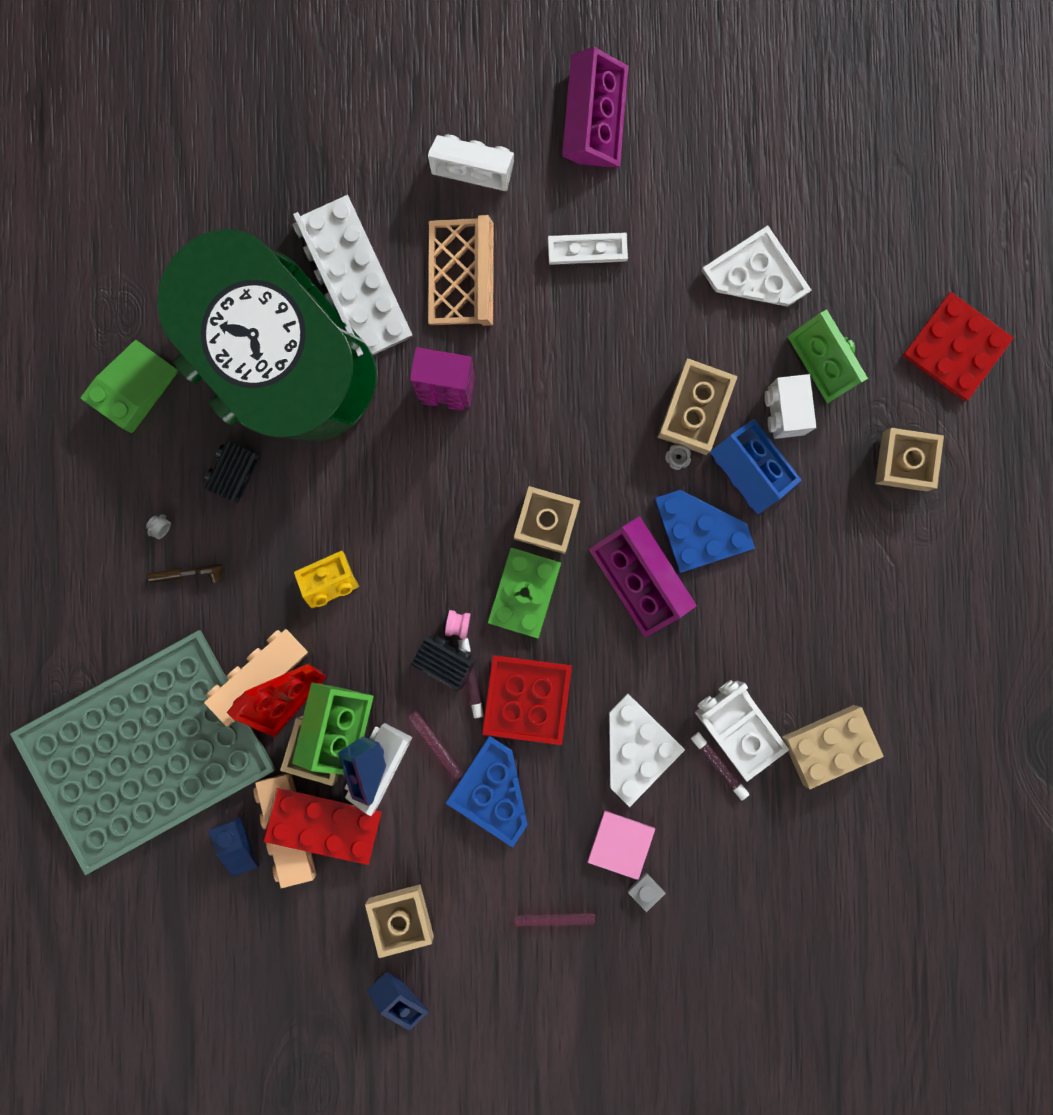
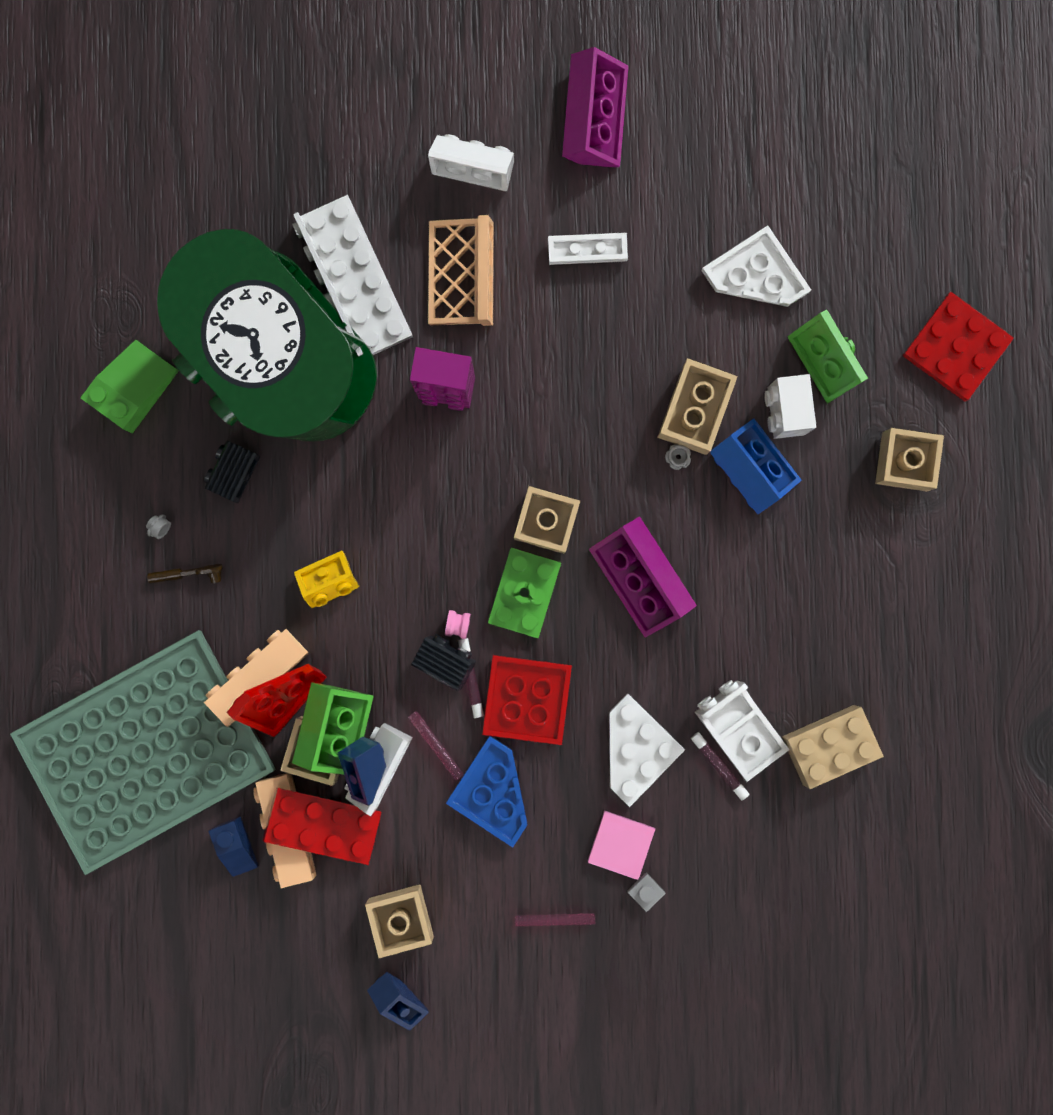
(700, 531): blue plate -> none

